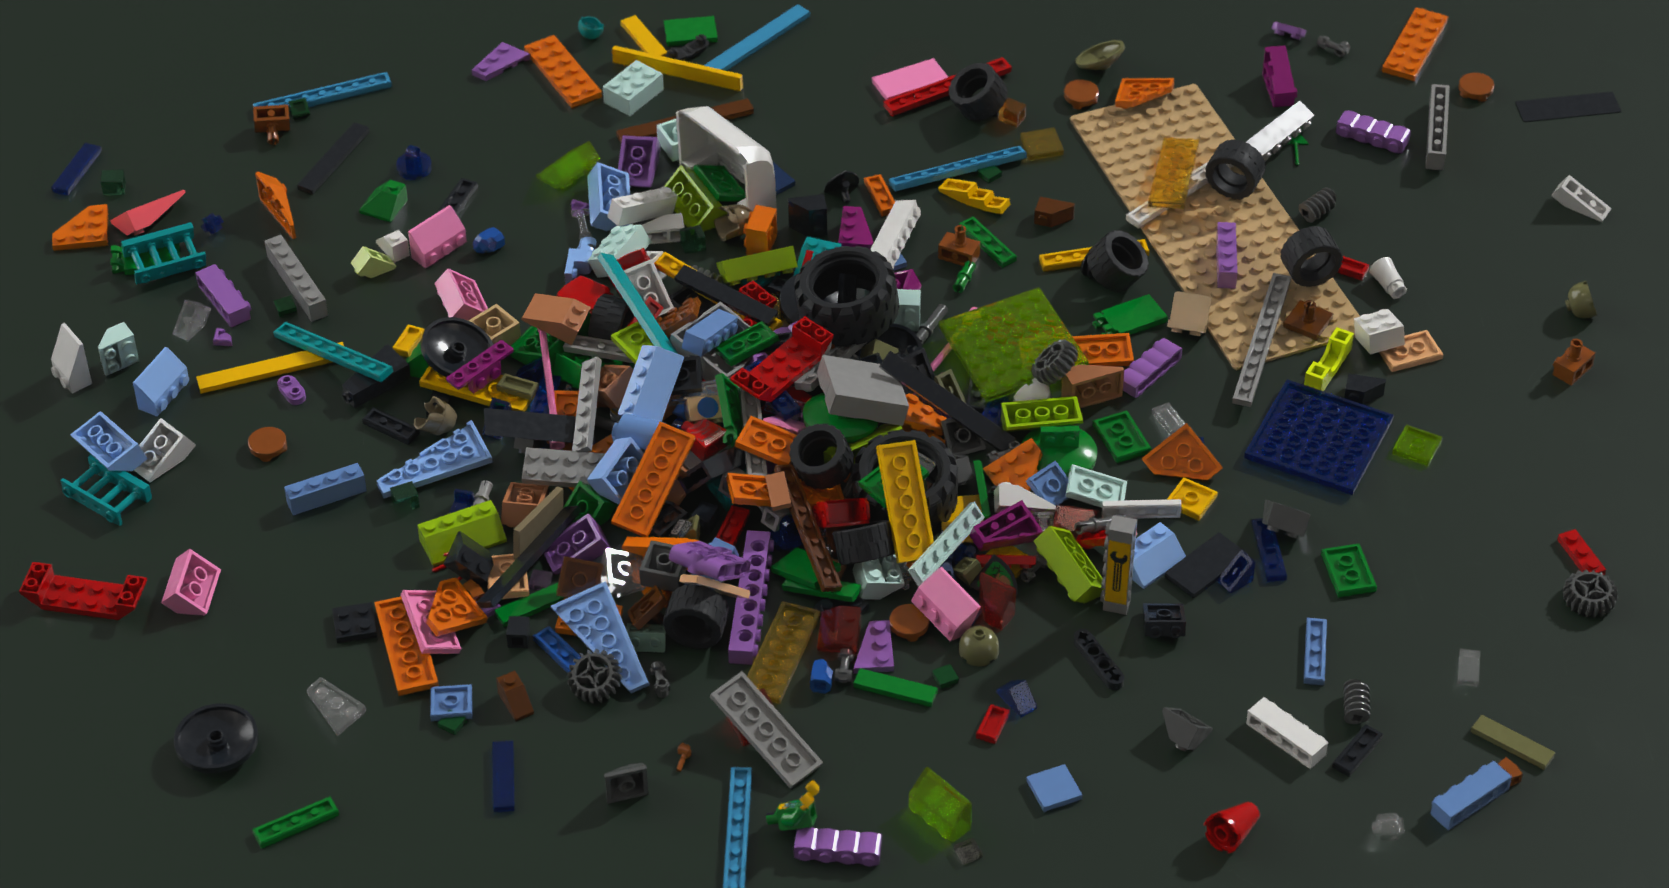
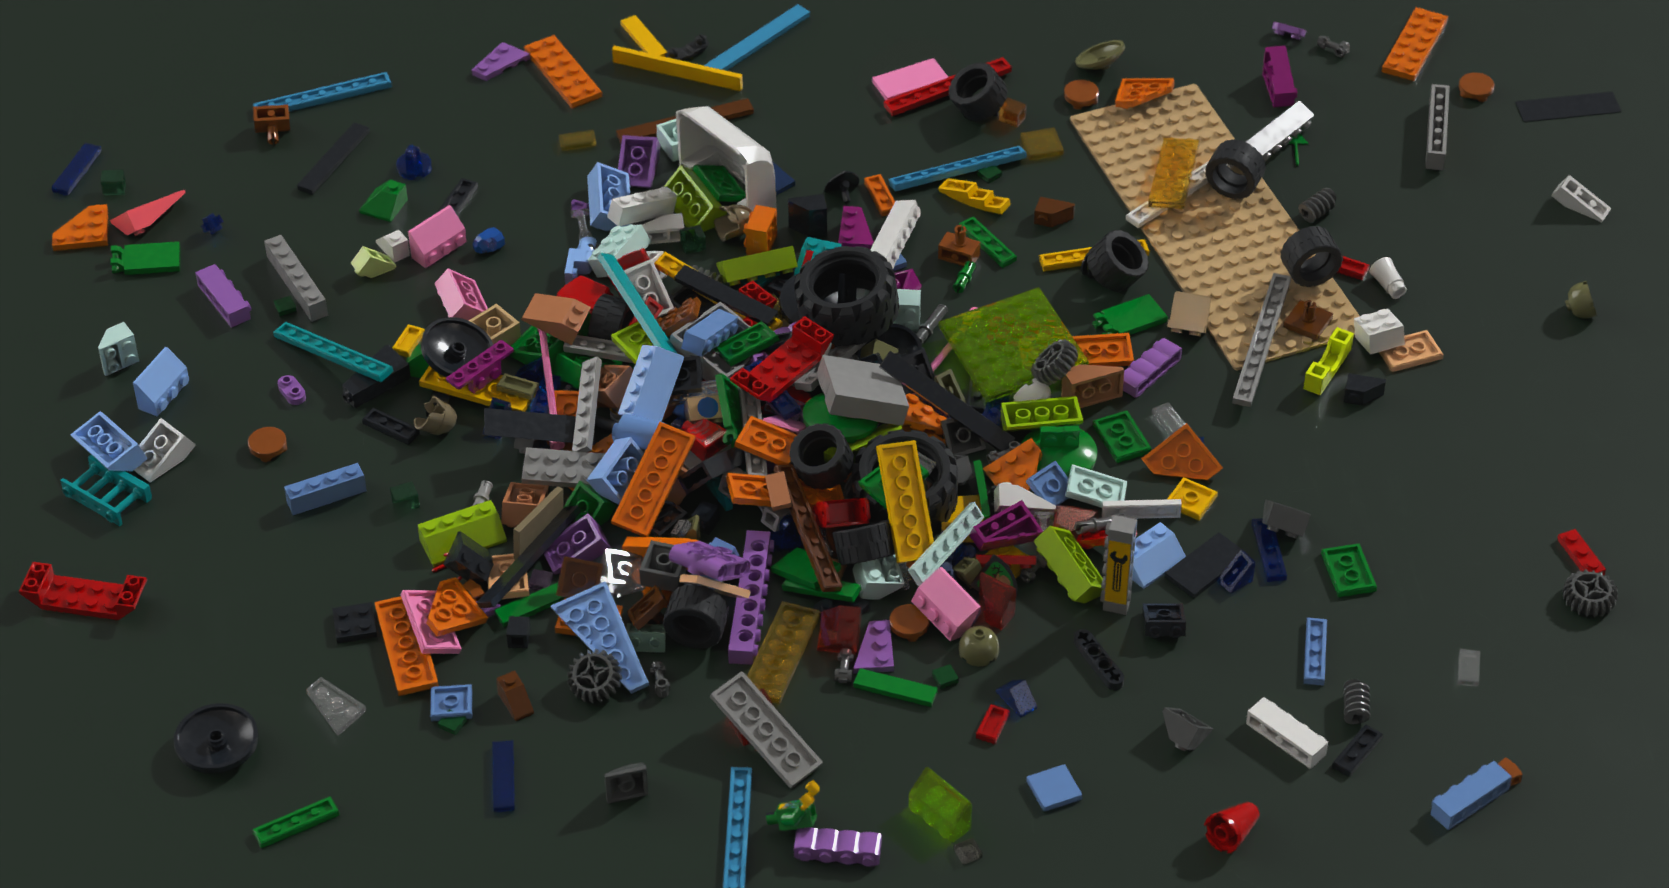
(70, 361): white slope -> none
(160, 239): teal fence -> none
(191, 319): clear slope -> none
(191, 584): bright pink slope -> none
(222, 338): medium lavender tile -> none
(259, 370): yellow tile -> none
(274, 197): orange wedge -> none
(299, 108): dark green tile -> none
(441, 460): light blue wing -> none
(462, 500): clear blue bracket -> none
(556, 648): blue tile -> none
(570, 166): clear neon green slope -> none
(577, 140): none -> clear yellow tile
(590, 27): teal hair -> none
(633, 88): light aqua brick -> none
(685, 30): green tile -> none
(685, 751): dark orange hand -> none
(733, 525): red plate -> none
(821, 677): blue rock -> none
(1226, 255): medium lavender brick -> none
(1319, 436): clear blue plate -> none
(1369, 130): medium lavender brick -> none
(1388, 826): clear head -> none
(1417, 445): clear neon green tile -> none
(1513, 742): olive tile -> none
(1573, 362): dark orange brick -> none

